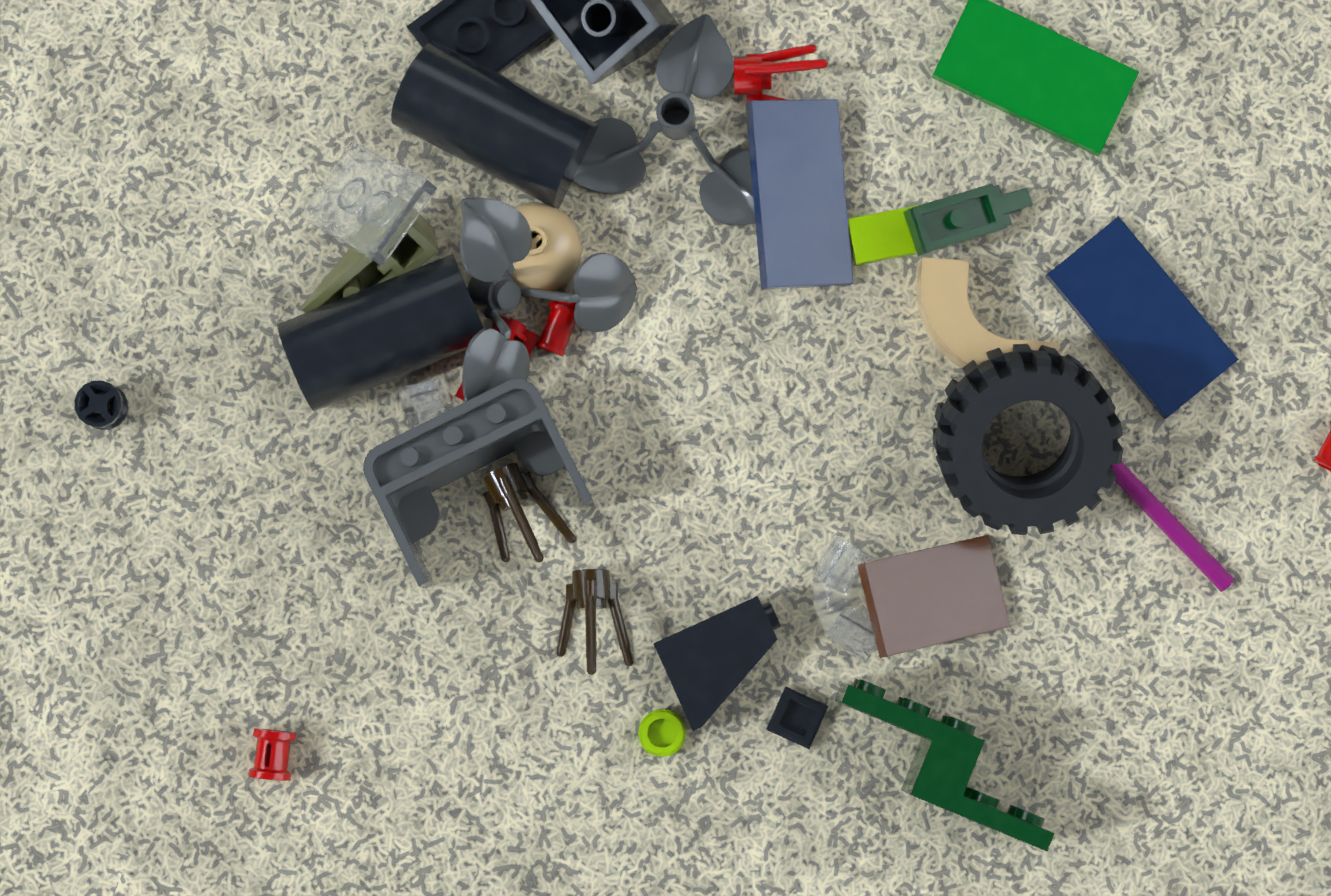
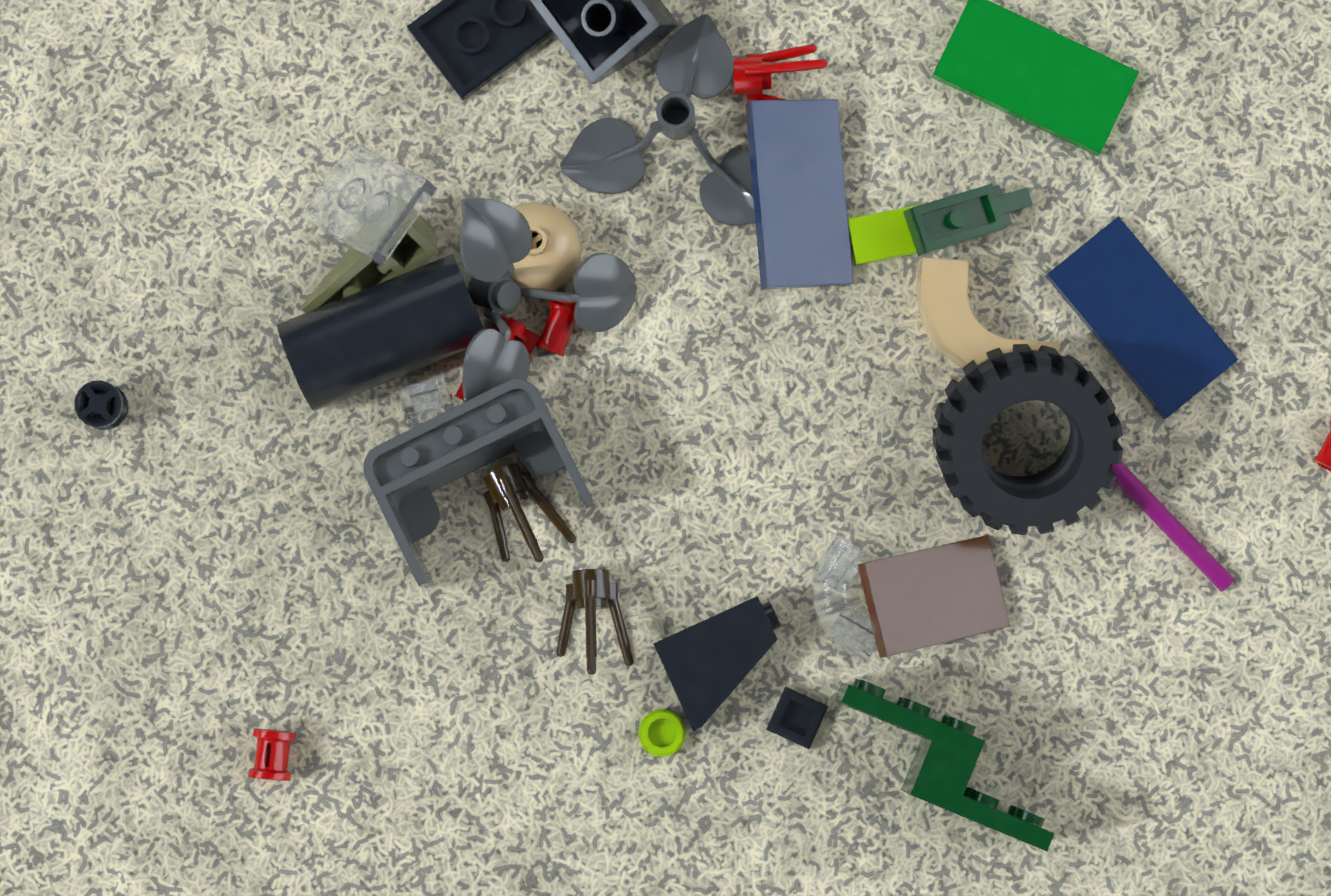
(492, 123): black brick -> none

